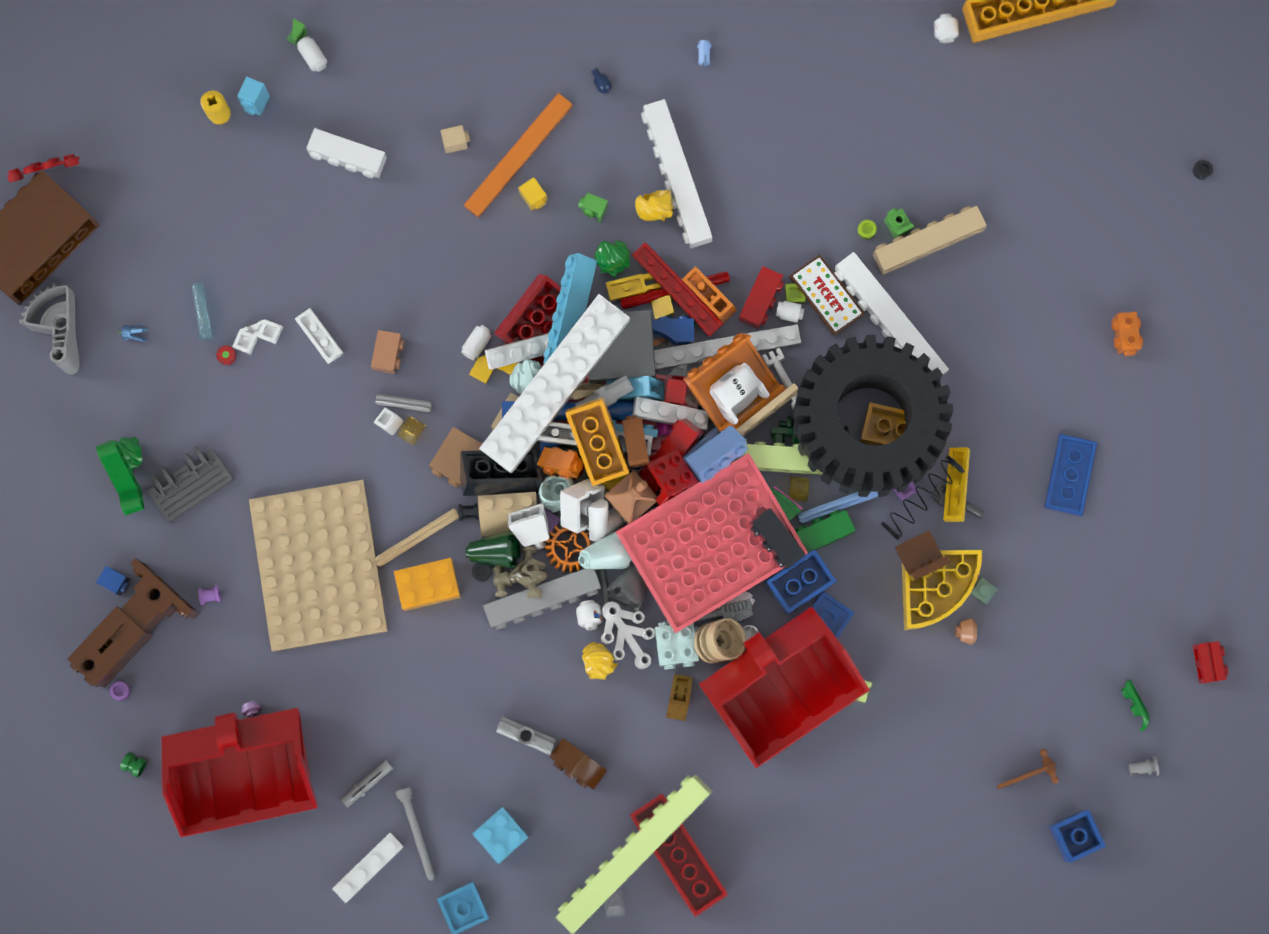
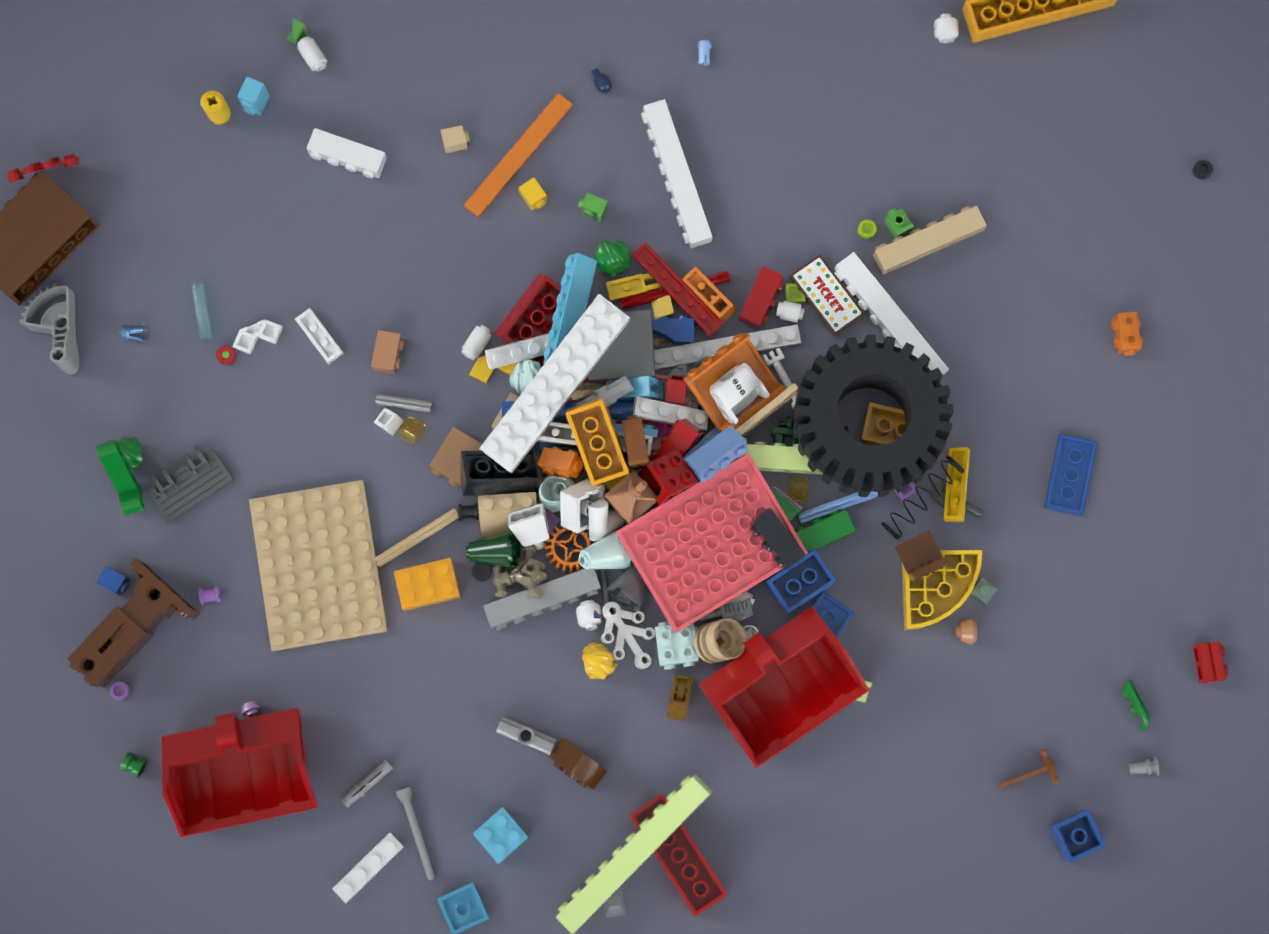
(654, 205): yellow hair -> none

